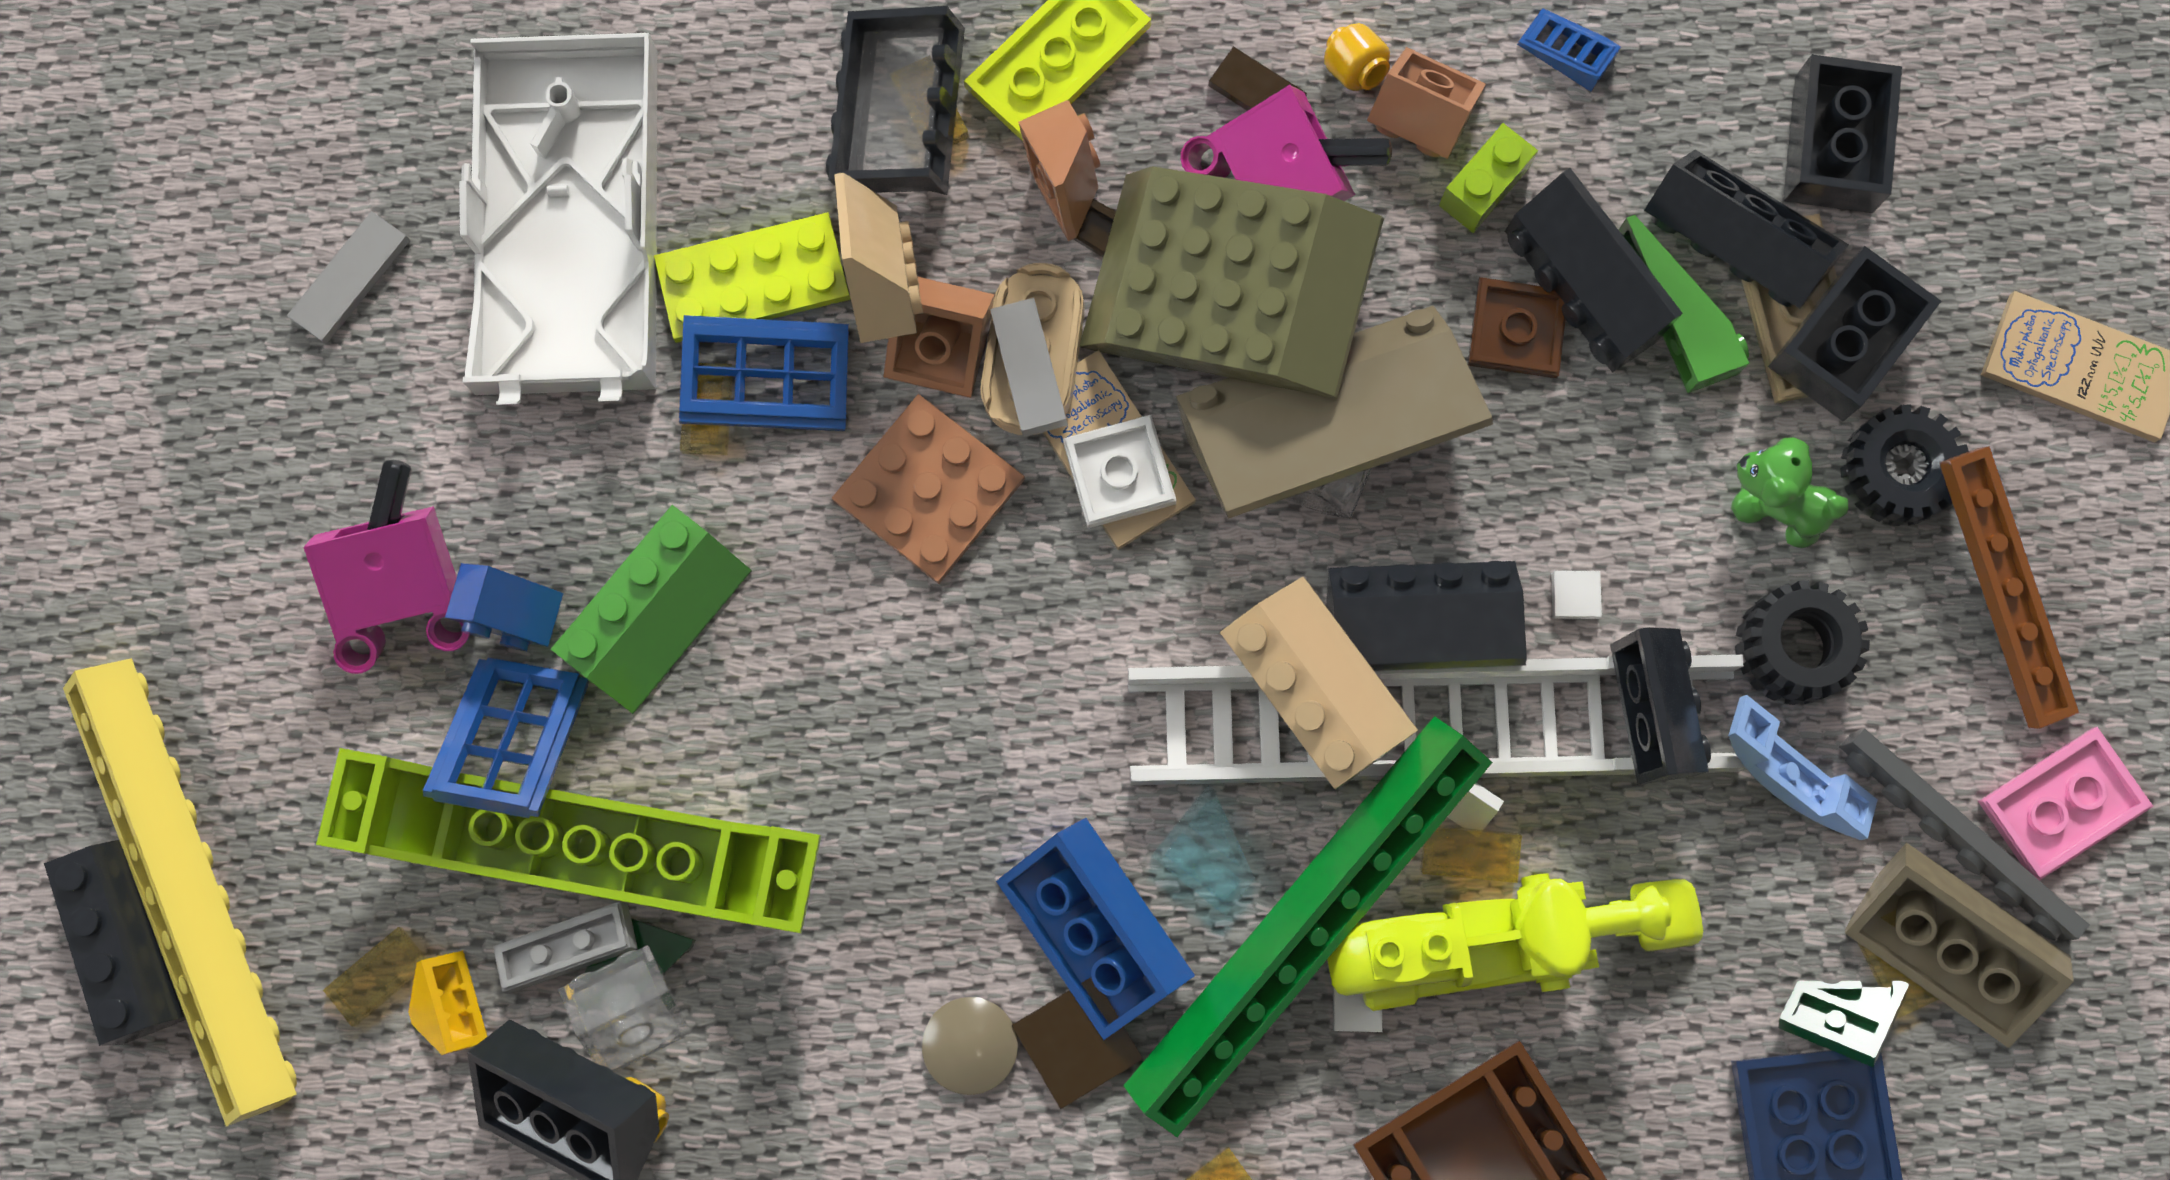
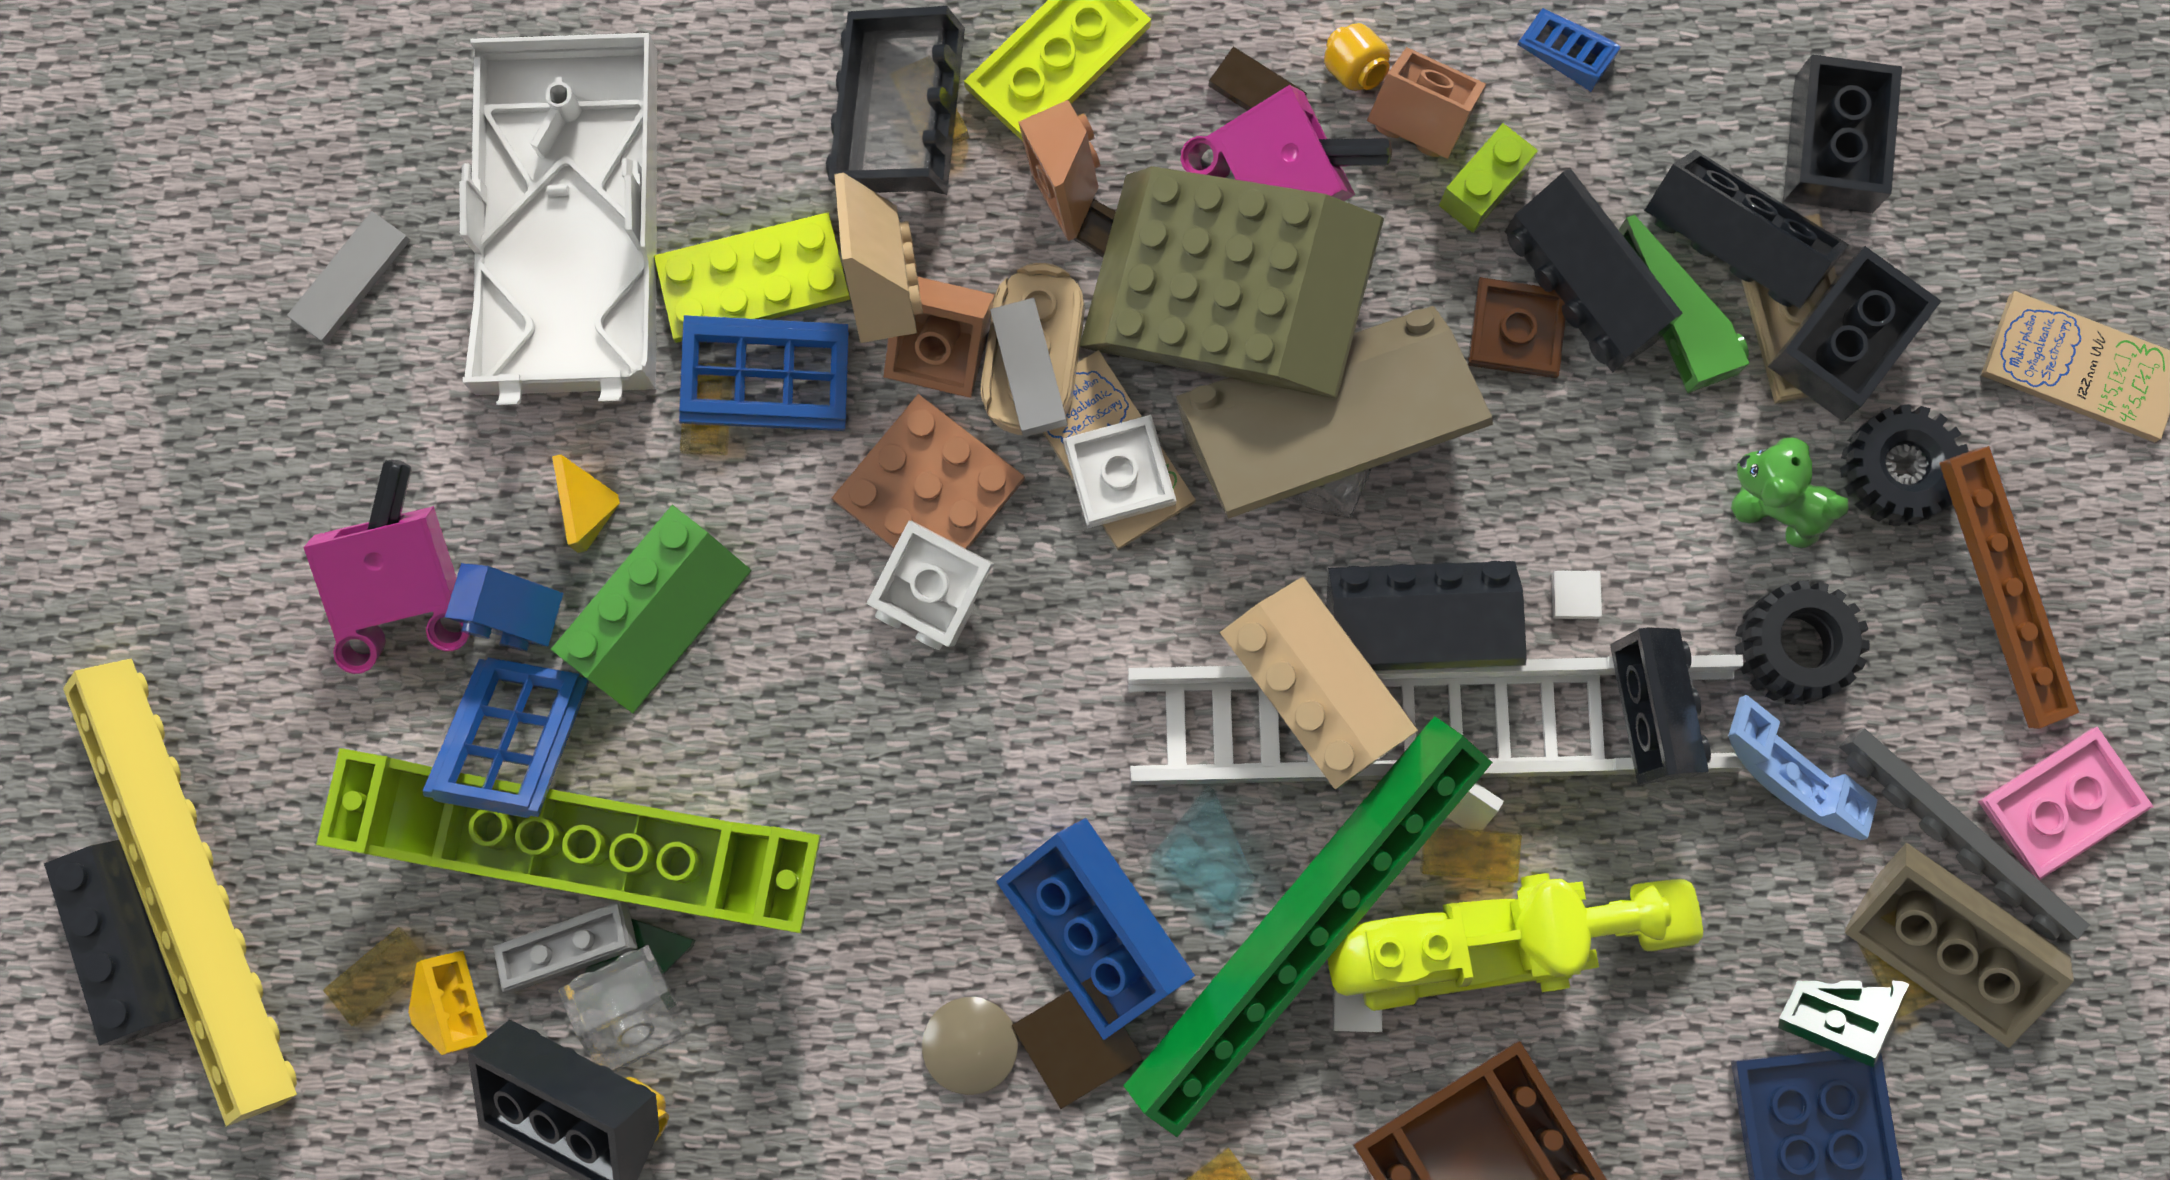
(584, 503): none -> yellow slope
(929, 586): none -> white plate

